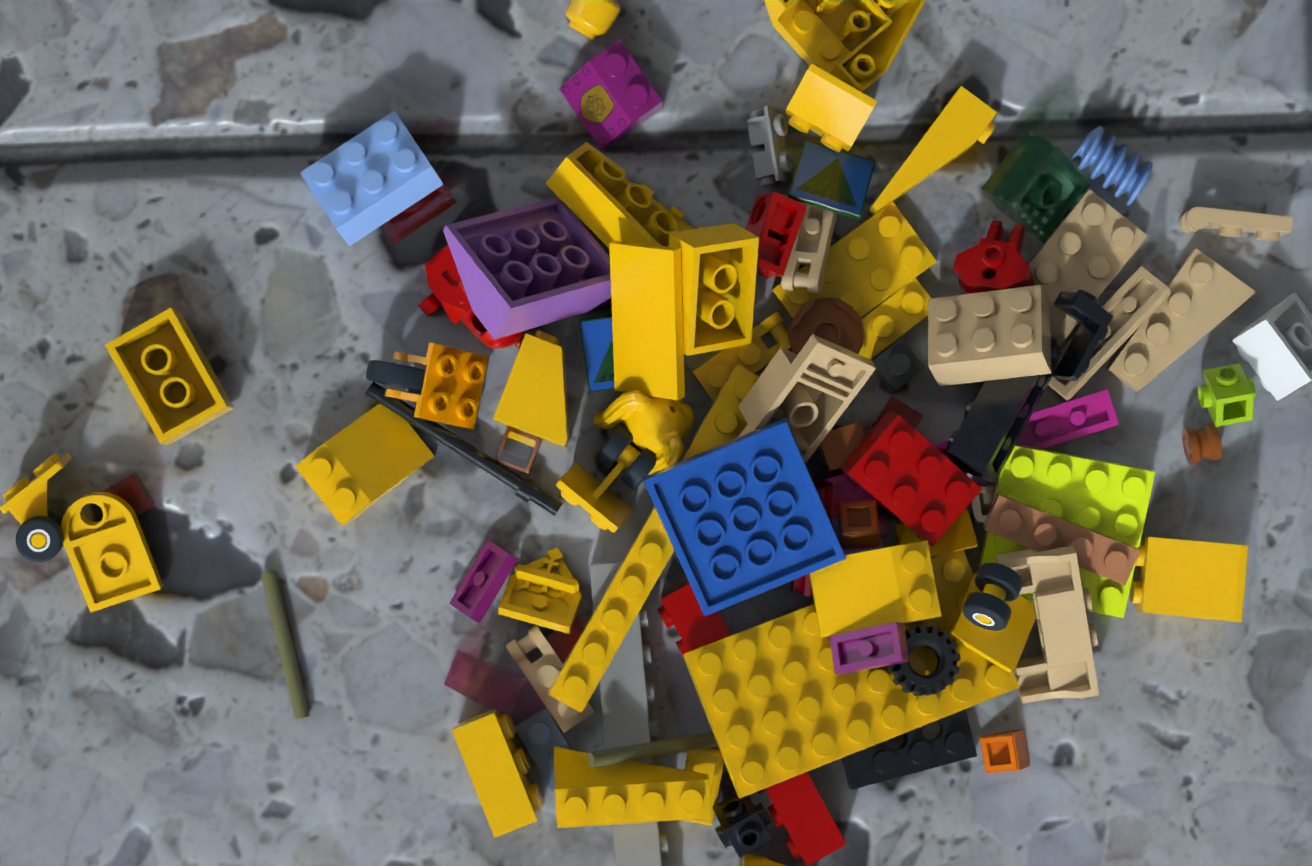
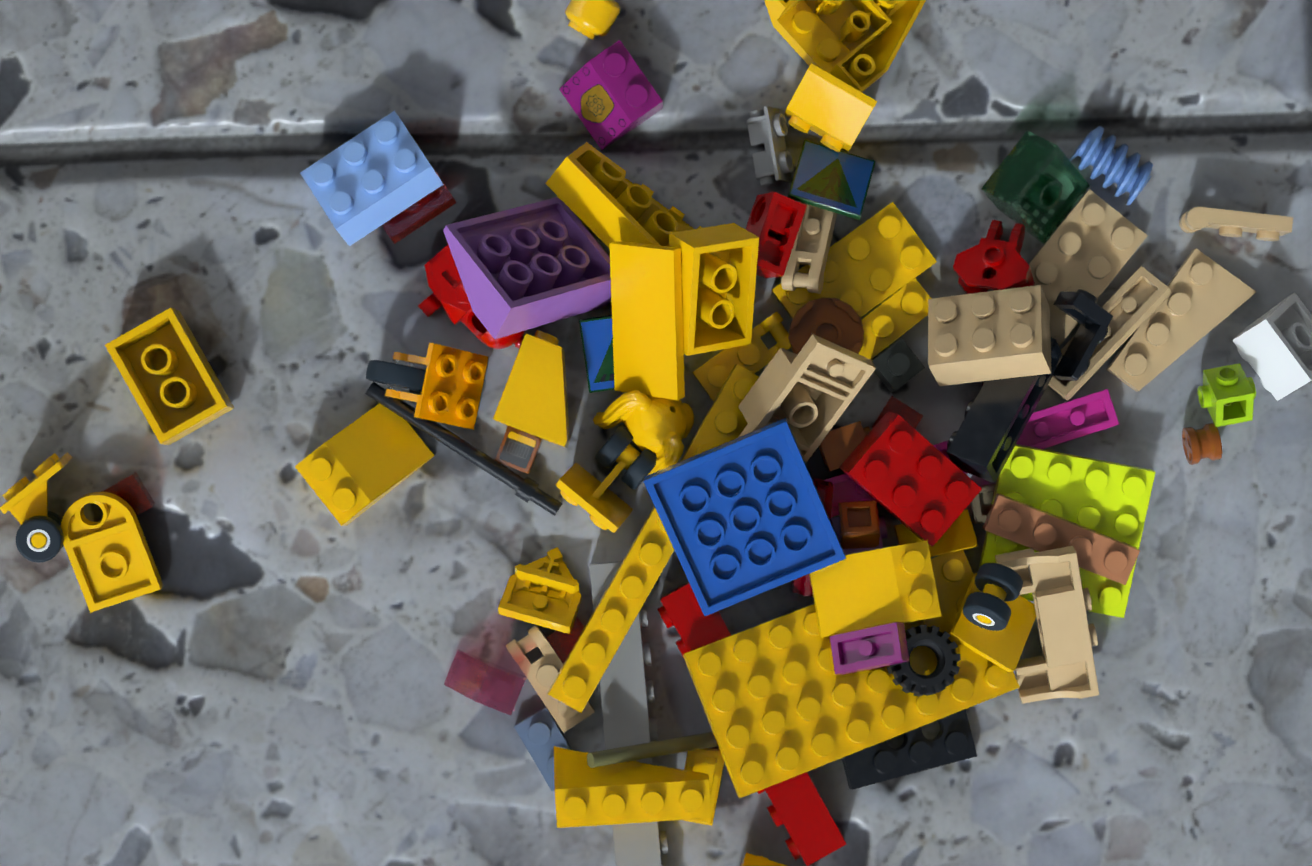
(285, 644): olive bar -> none
(483, 581): magenta plate -> none
(498, 771): yellow brick -> none
(742, 824): black brick -> none
(952, 134): yellow slope -> none
(1005, 751): orange slope -> none
(1190, 579): yellow slope -> none

